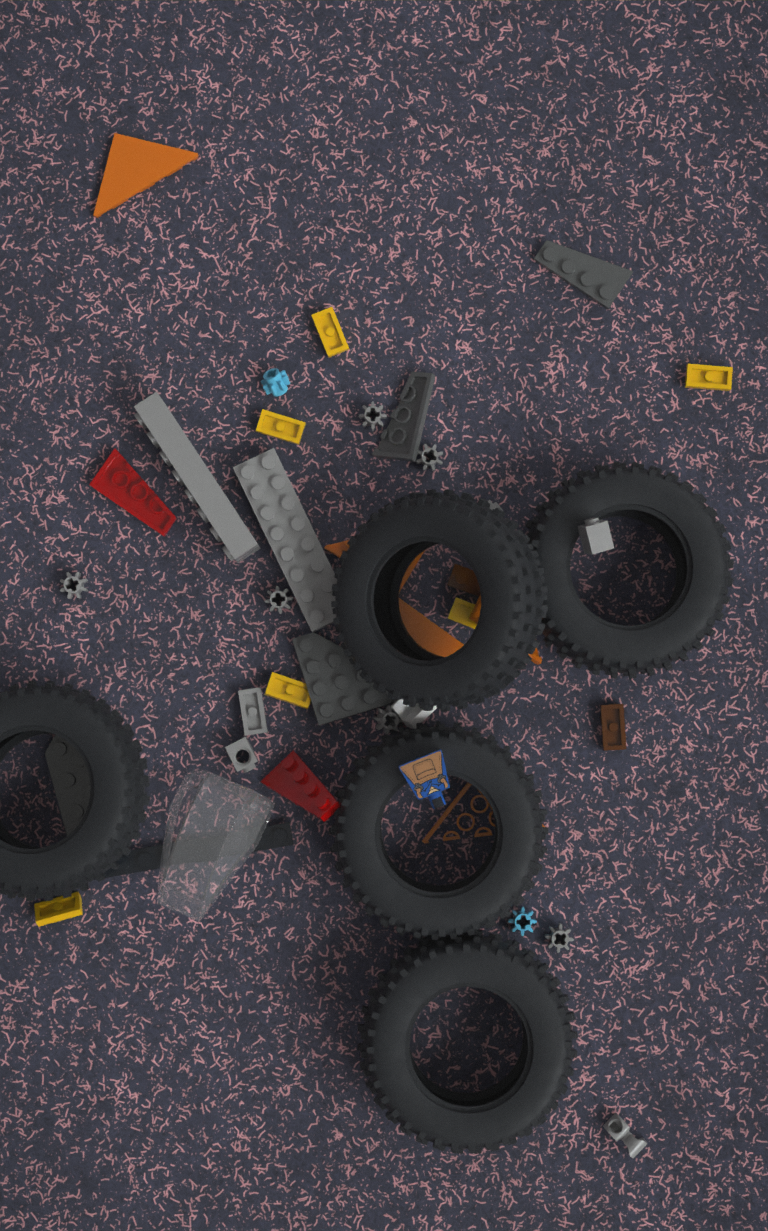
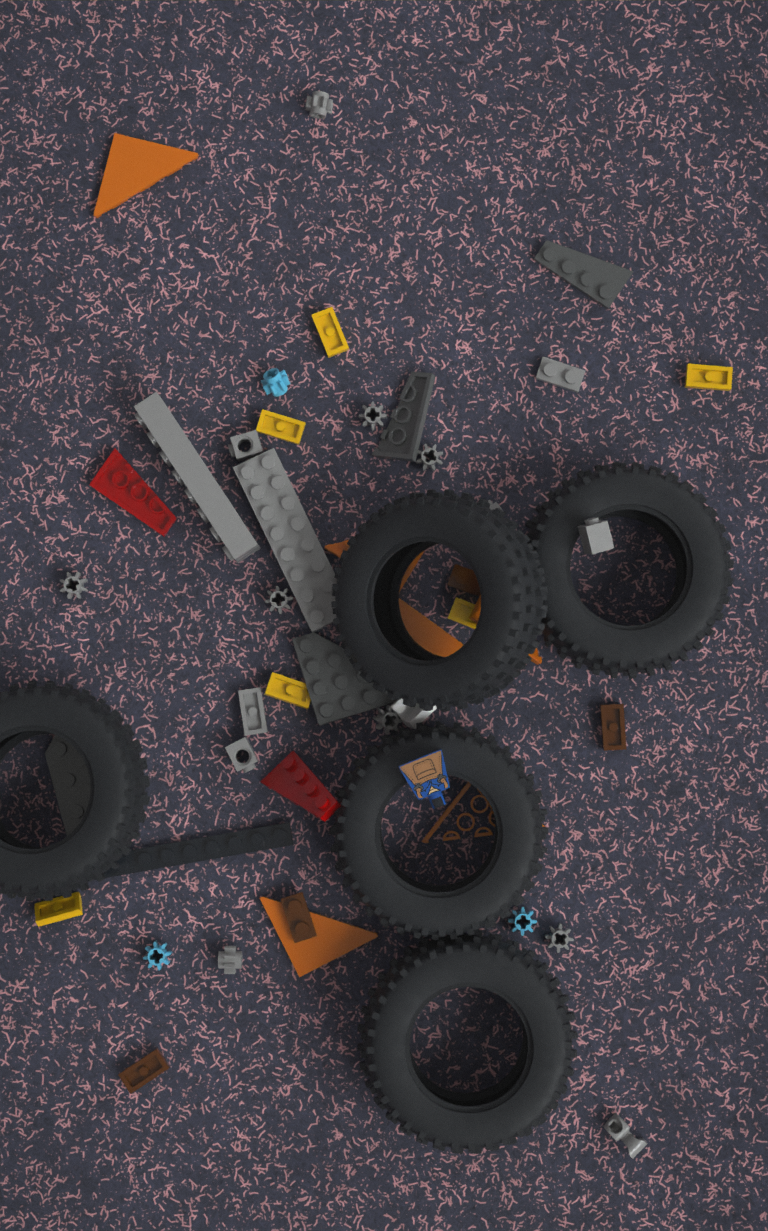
(144, 1070): none -> reddish brown plate
(153, 960): none -> medium azure gear
(207, 840): clear windscreen -> none
(230, 960): none -> light grey gear
(255, 450): none -> light grey brick
(298, 917): none -> reddish brown plate
(319, 104): none -> light grey gear
(332, 938): none -> orange tile
(560, 374): none -> light grey plate

